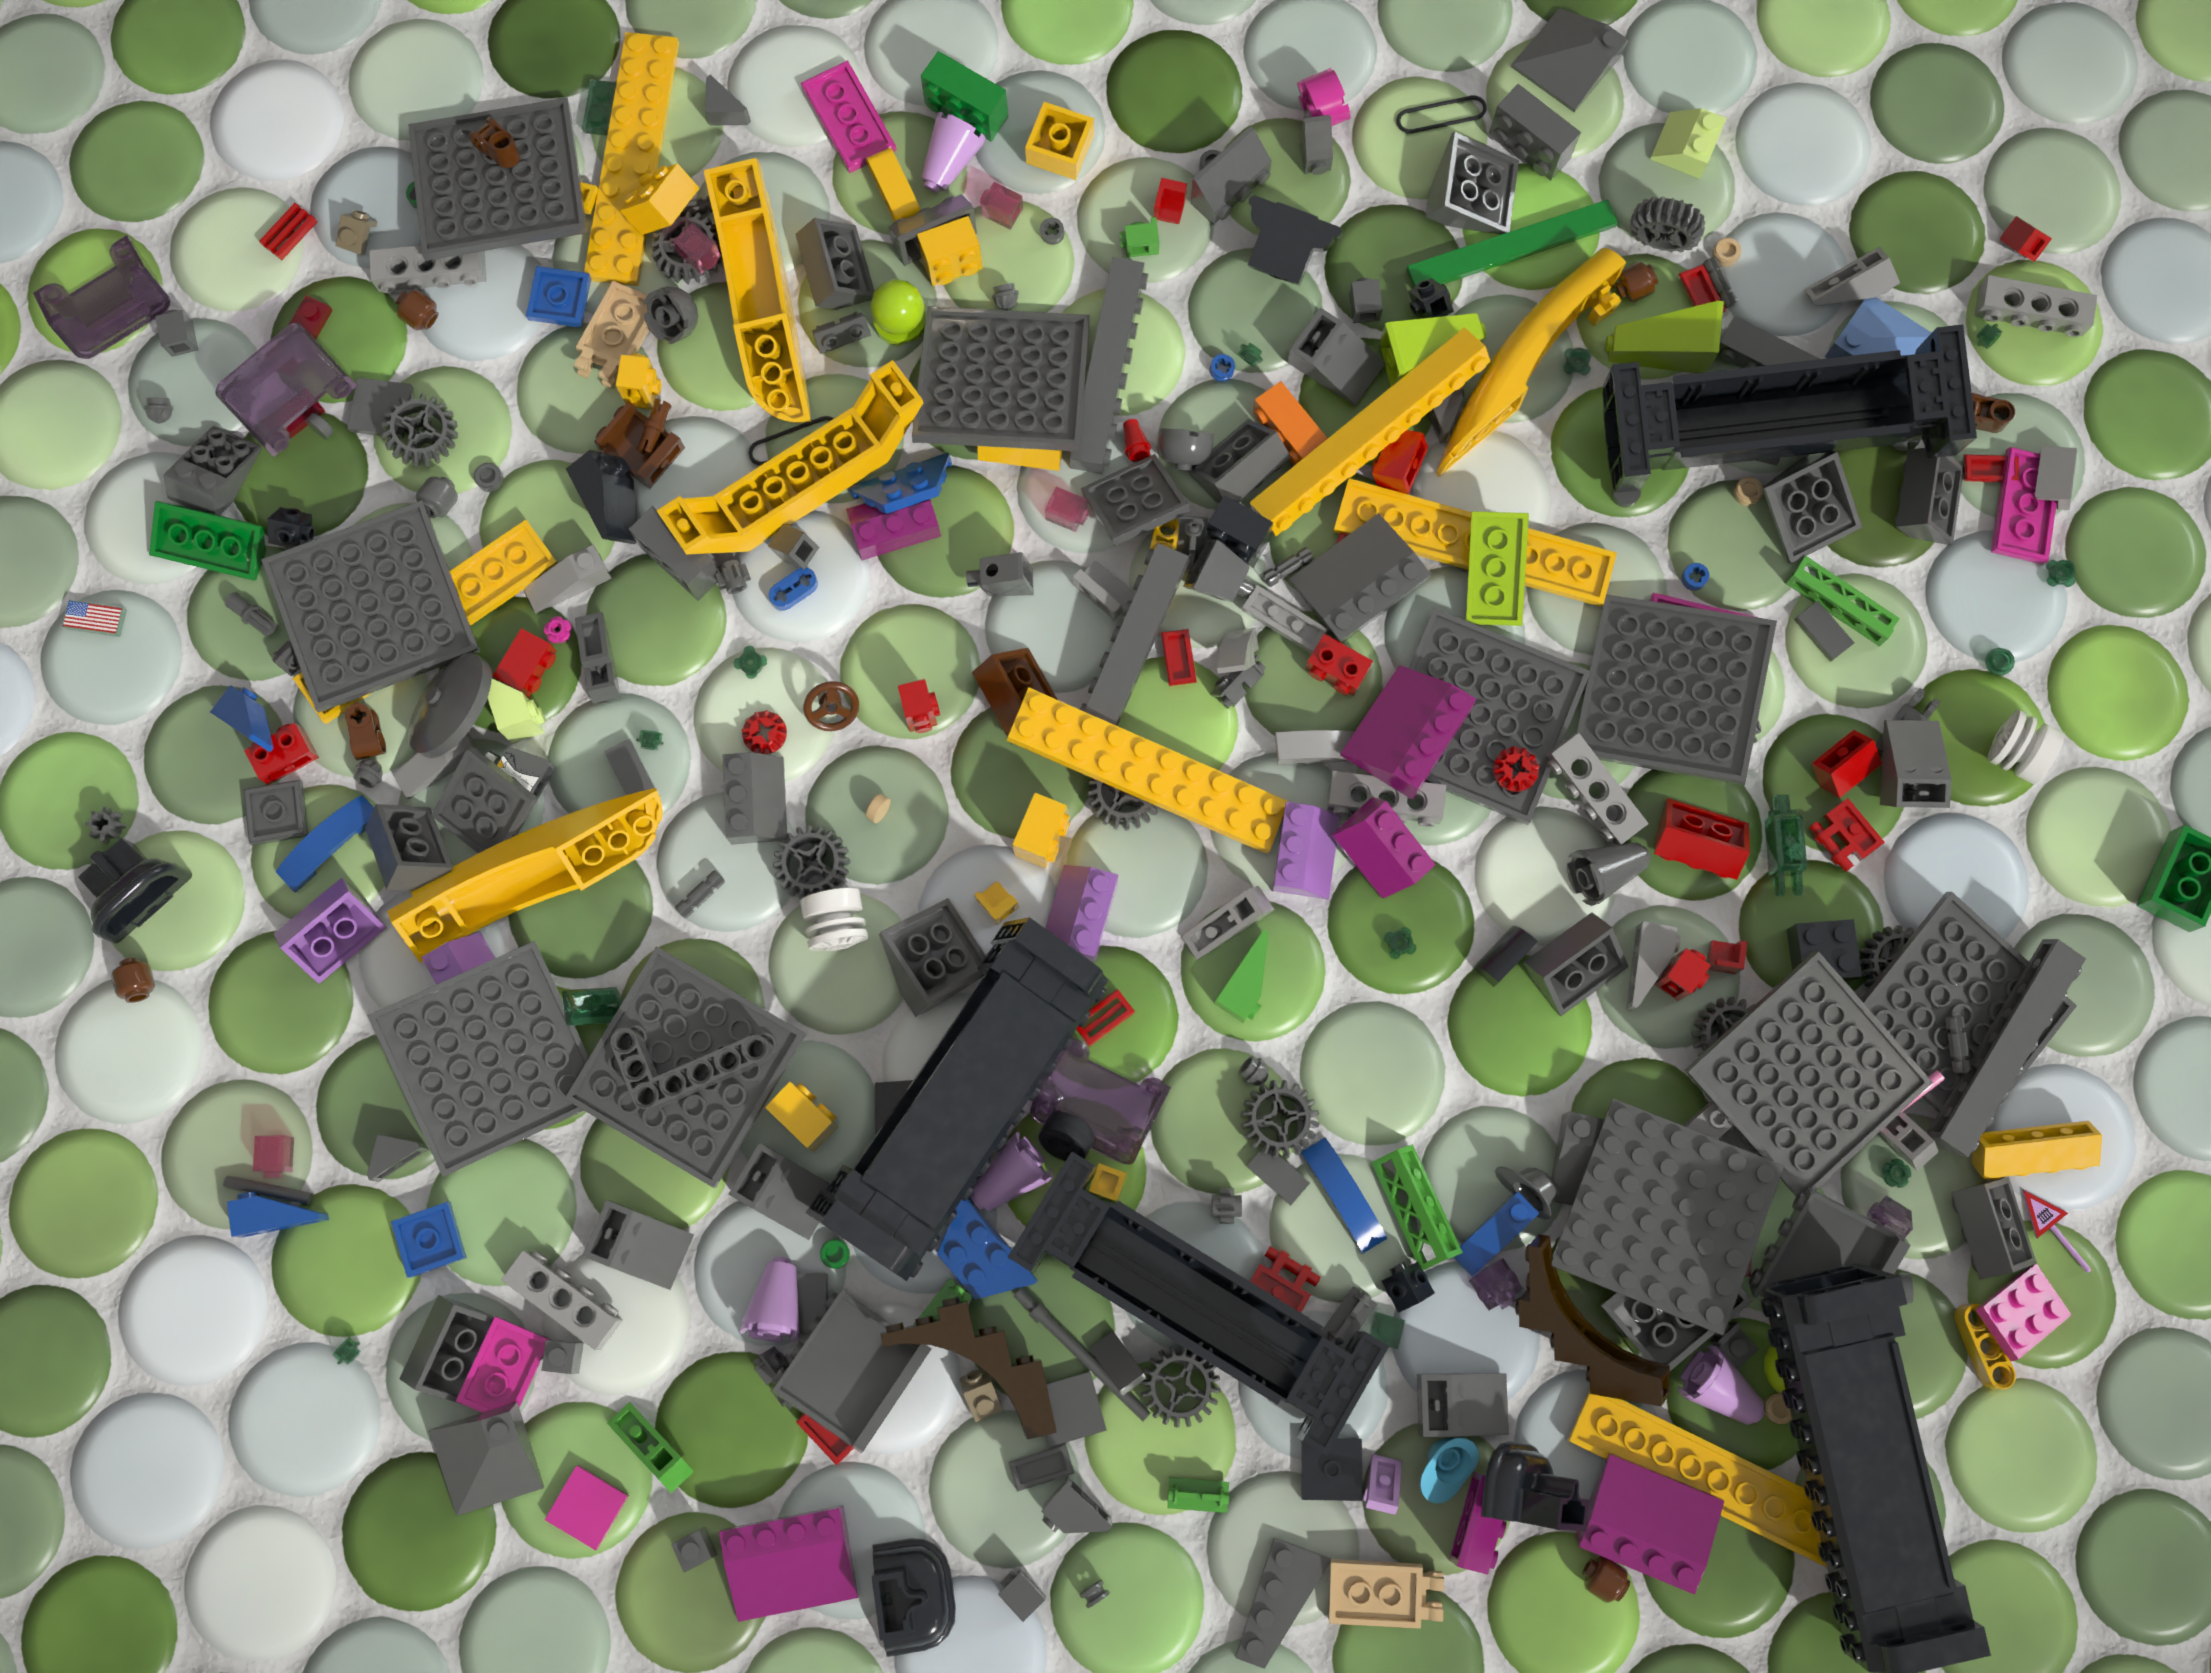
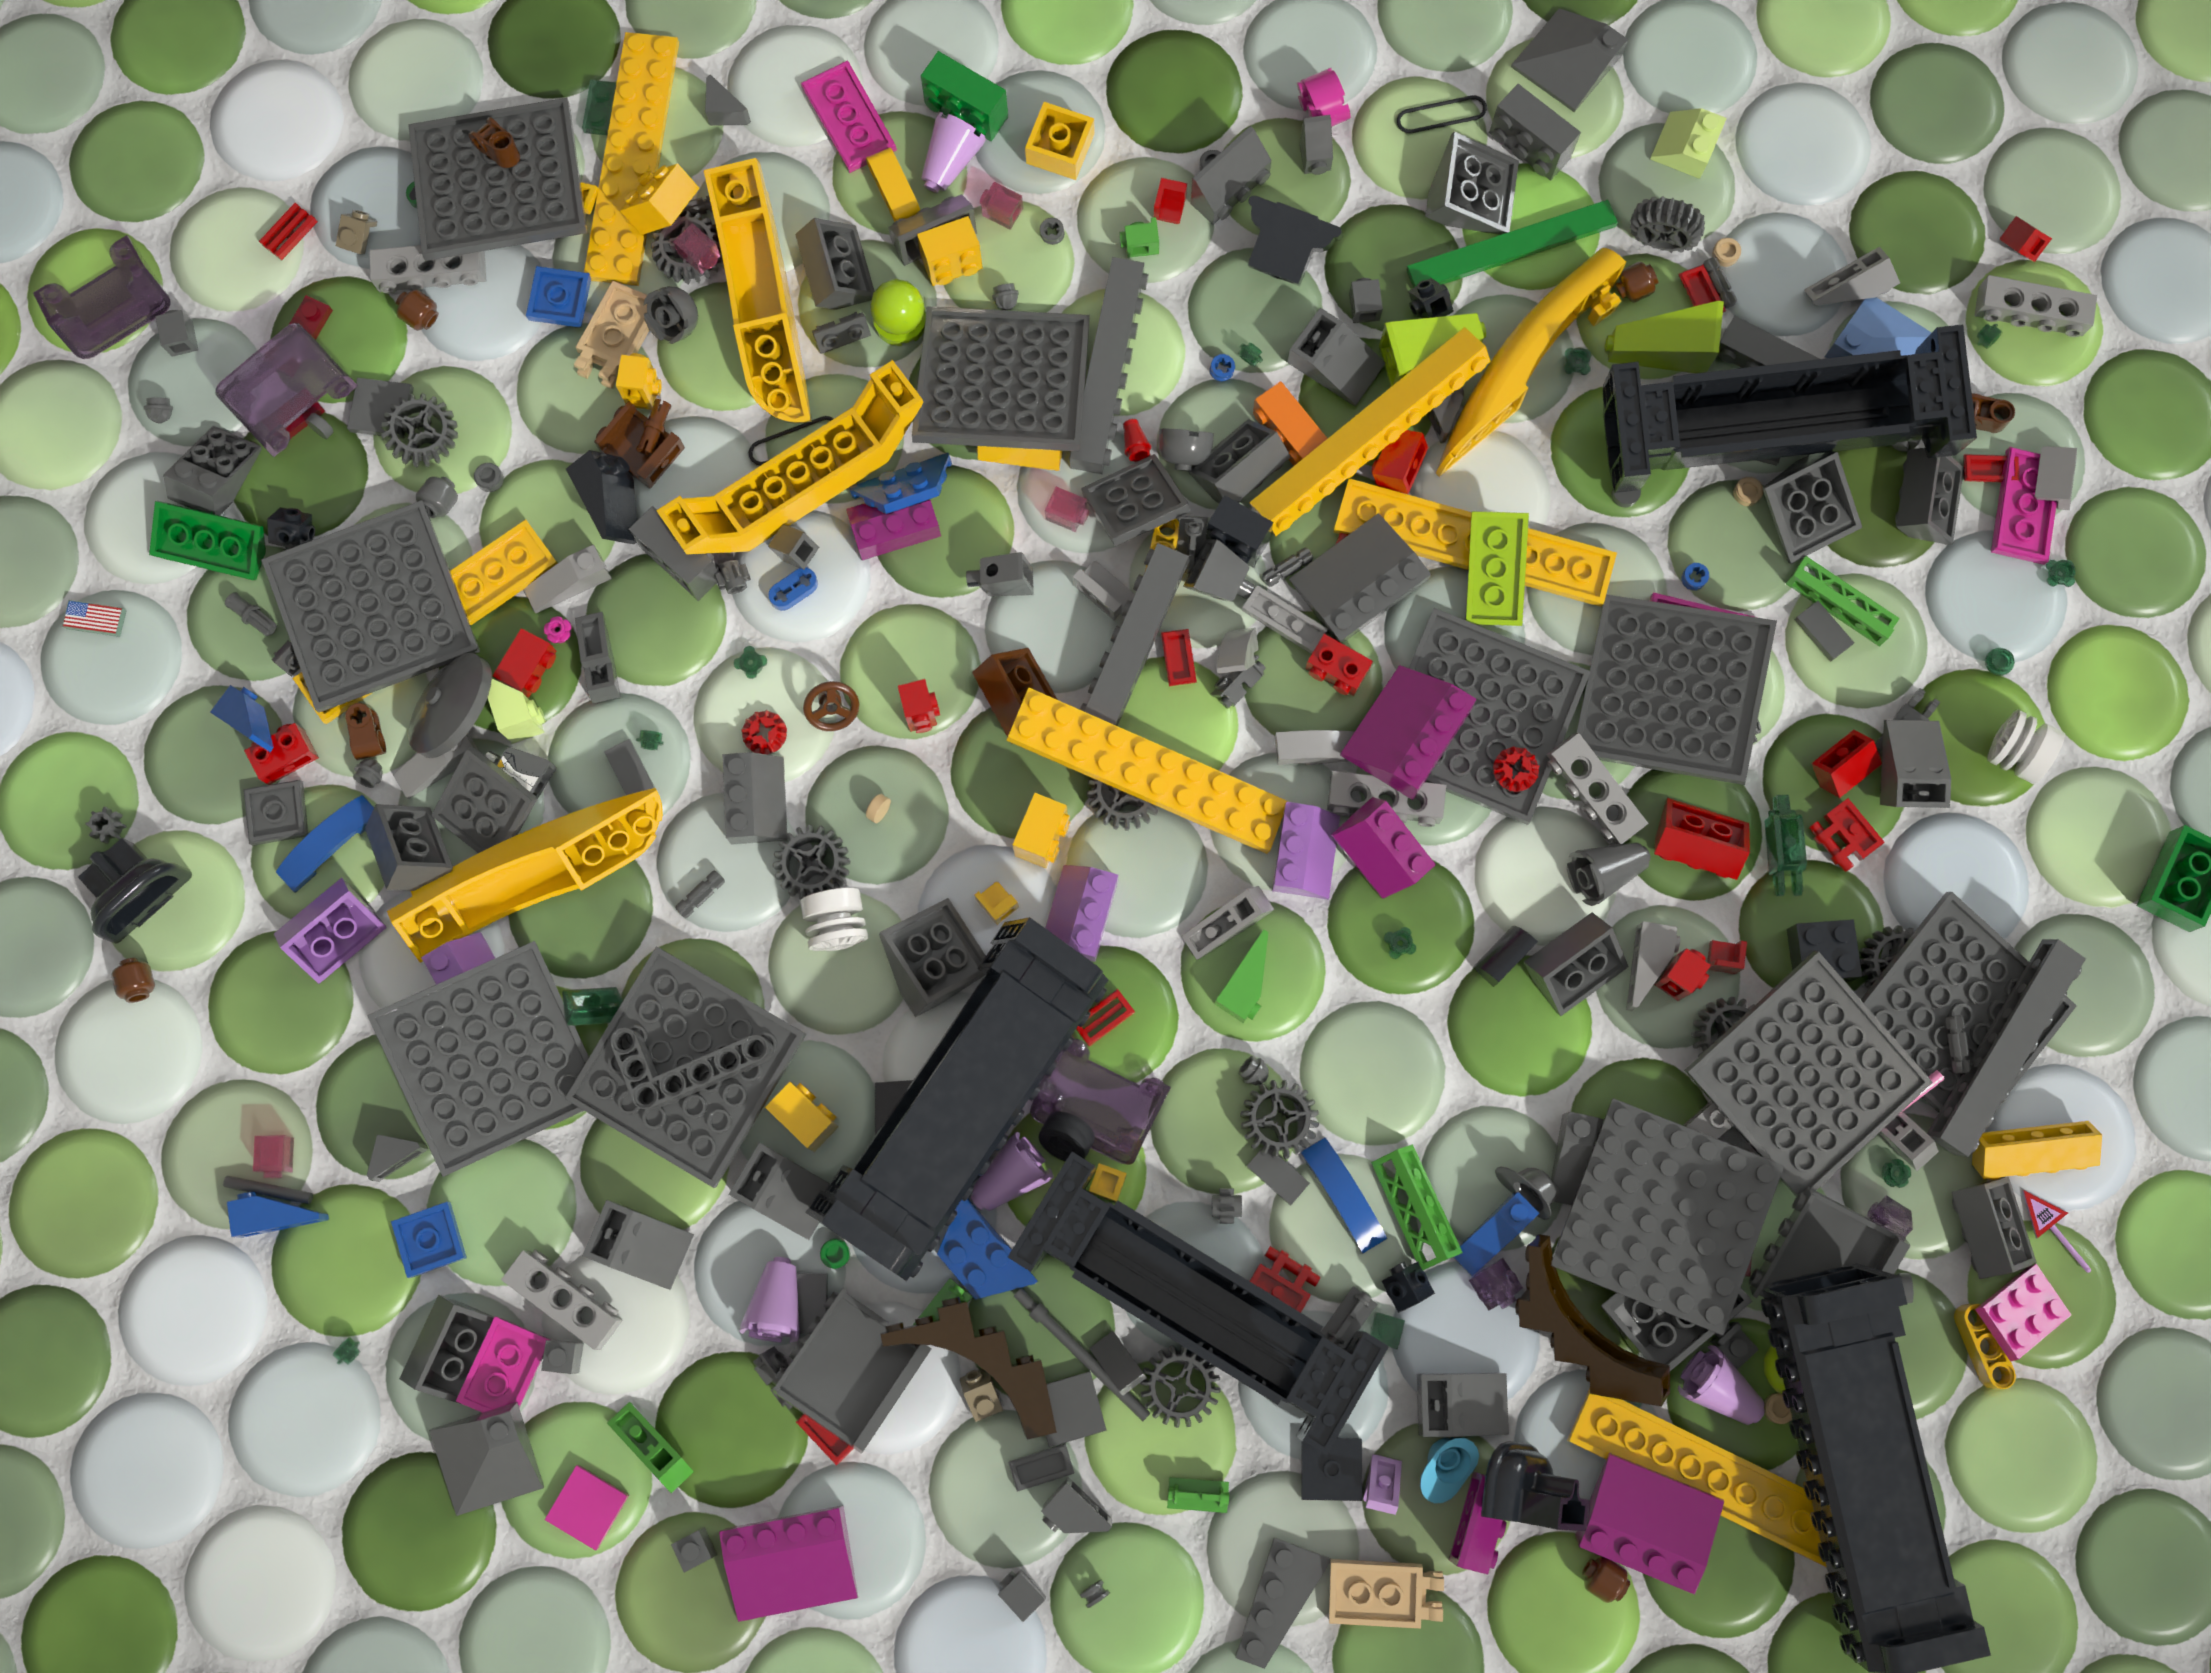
(921, 1595): black piece -> none

